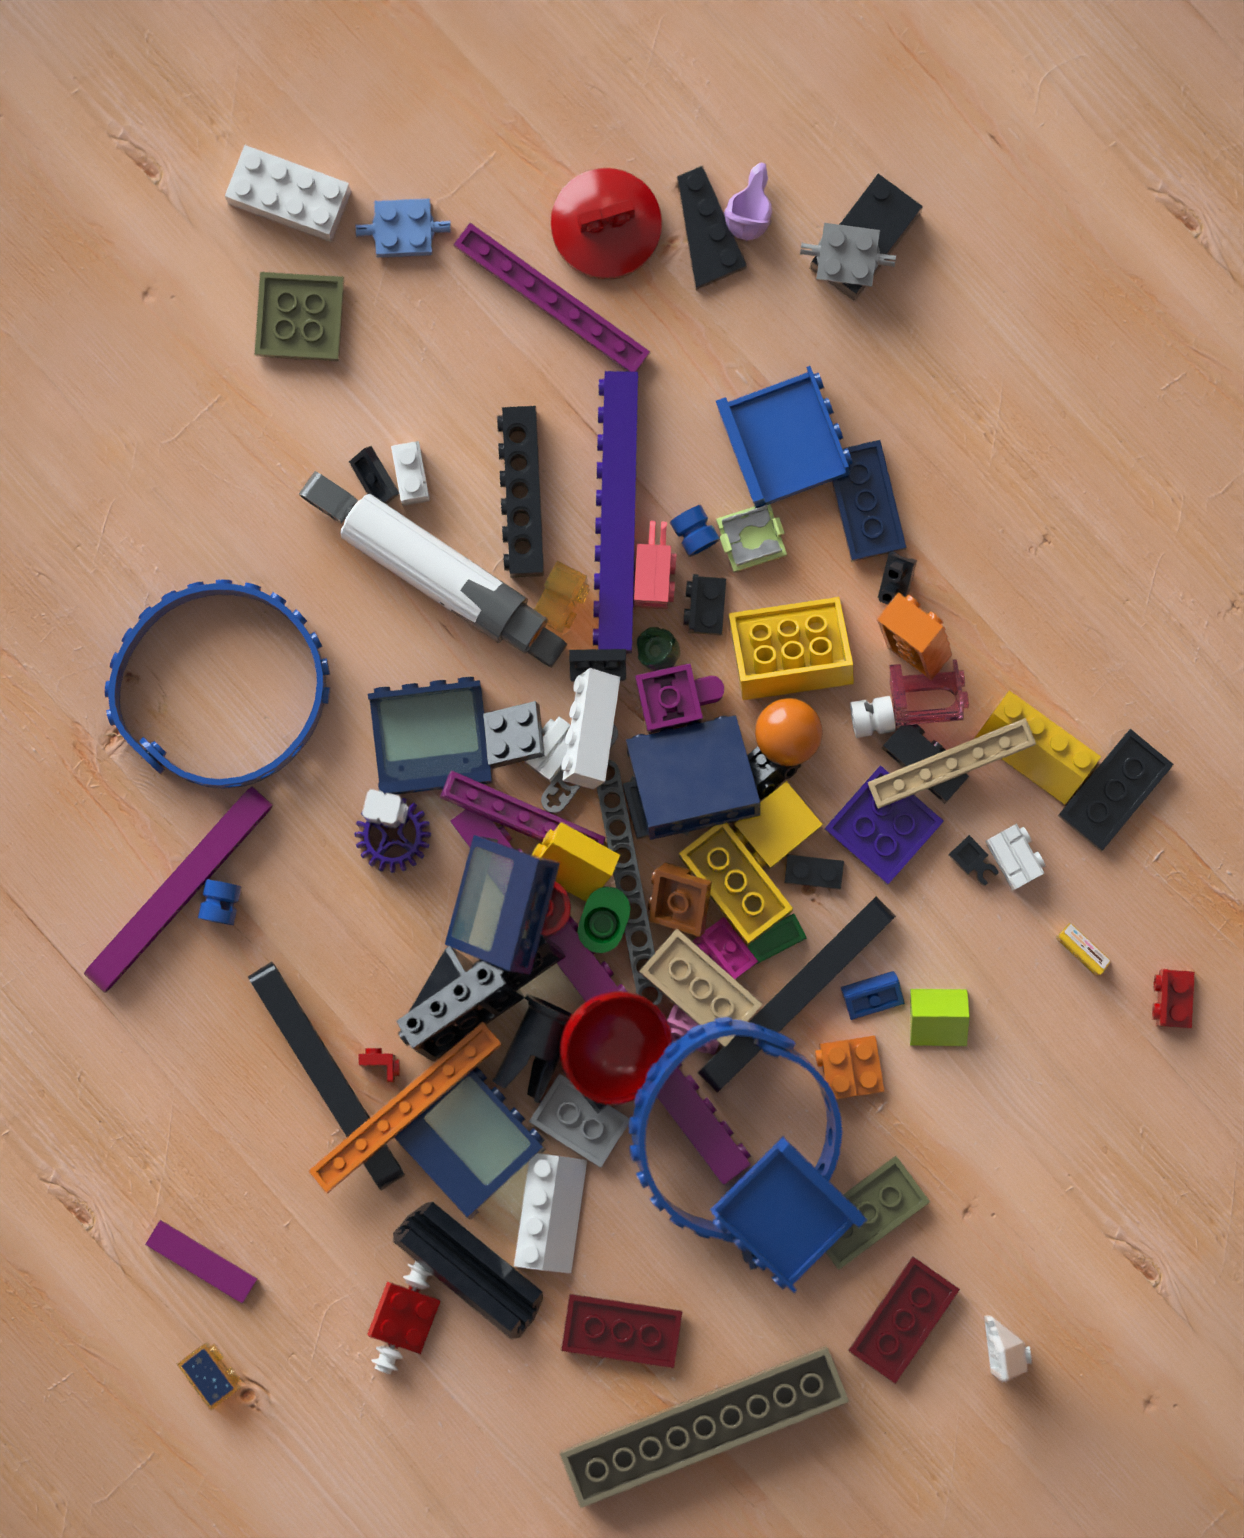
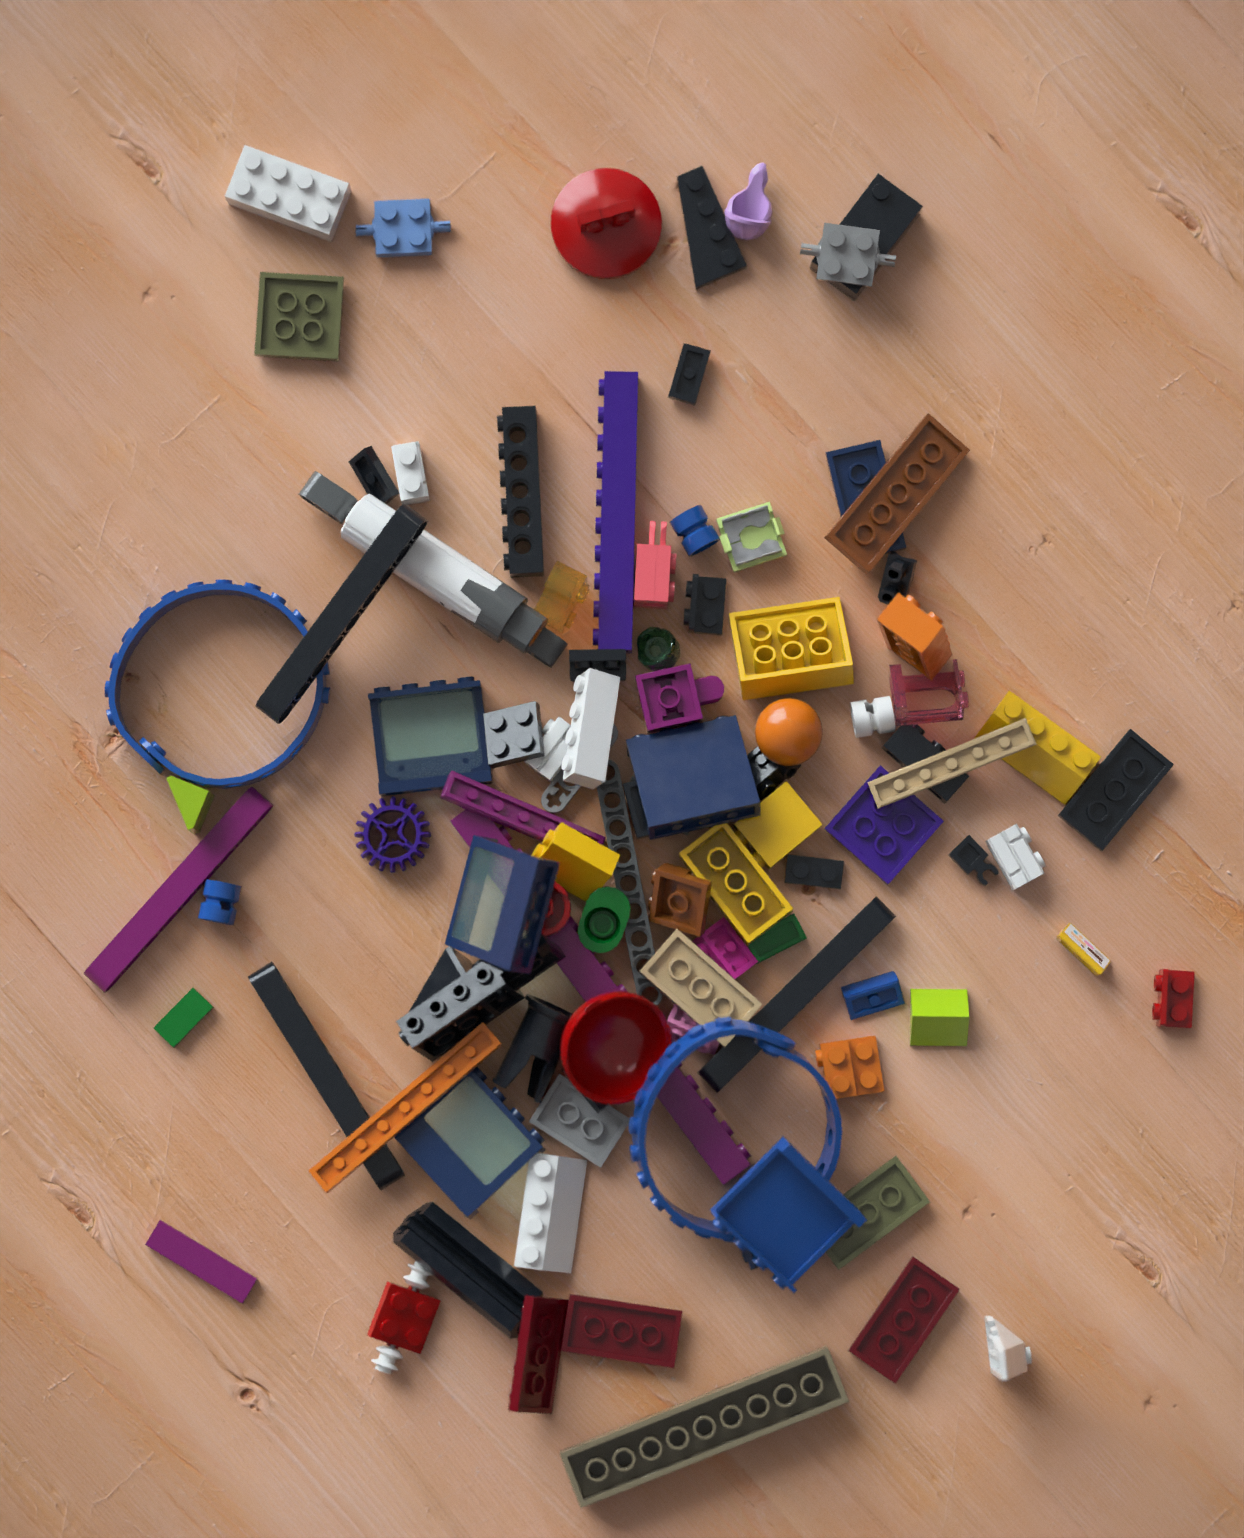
(183, 1017): none -> green tile
(192, 802): none -> lime slope
(210, 1375): brick -> none
(341, 613): none -> black beam
(374, 1057): red bracket -> none
(385, 809): white brick -> none
(538, 1355): none -> dark red plate
(551, 298): magenta plate -> none
(689, 374): none -> black plate
(785, 438): blue panel -> none
(897, 494): none -> dark orange plate

